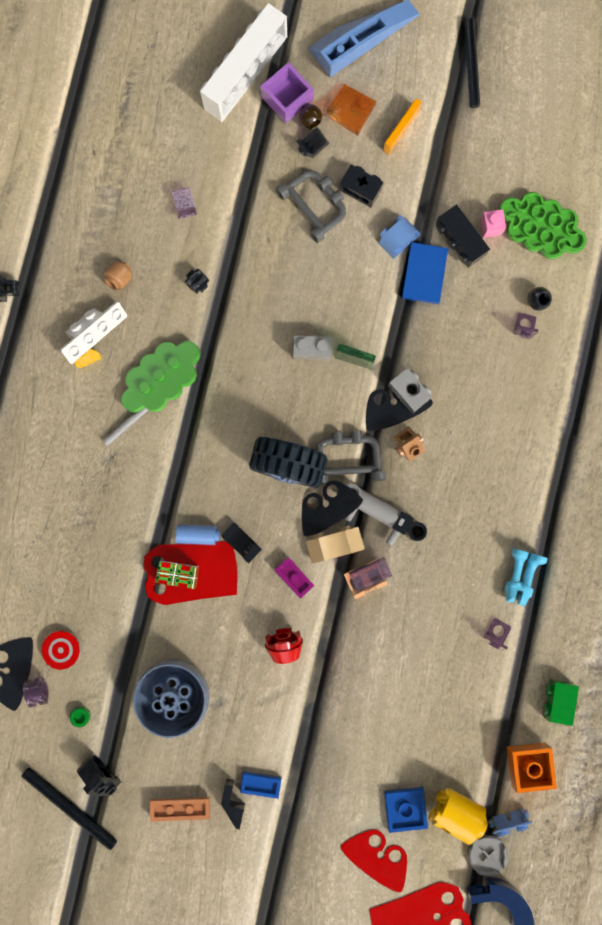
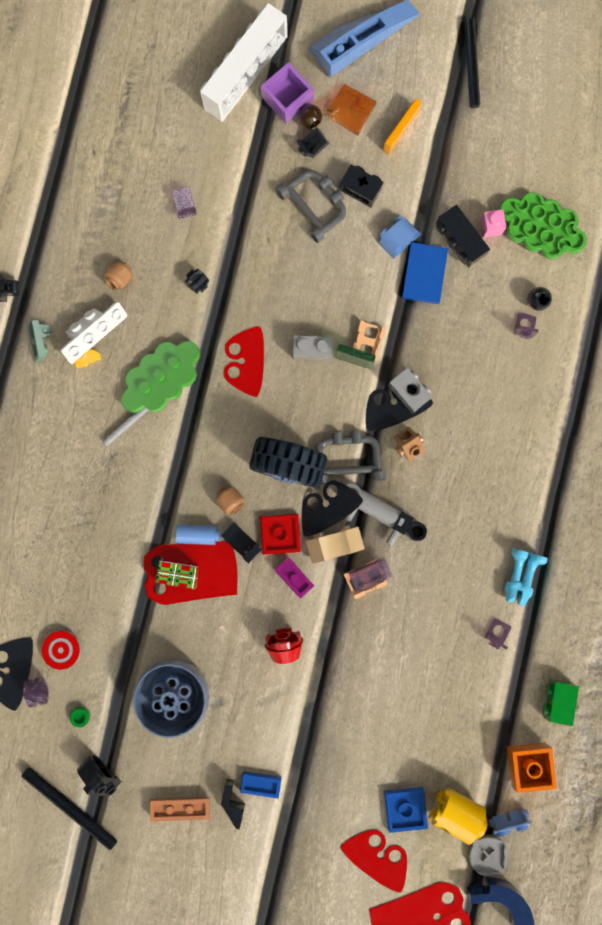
(37, 333): none -> sand green hinge
(230, 500): none -> medium nougat head
(252, 370): none -> red piece
(280, 534): none -> red tile
(374, 343): none -> light nougat piece

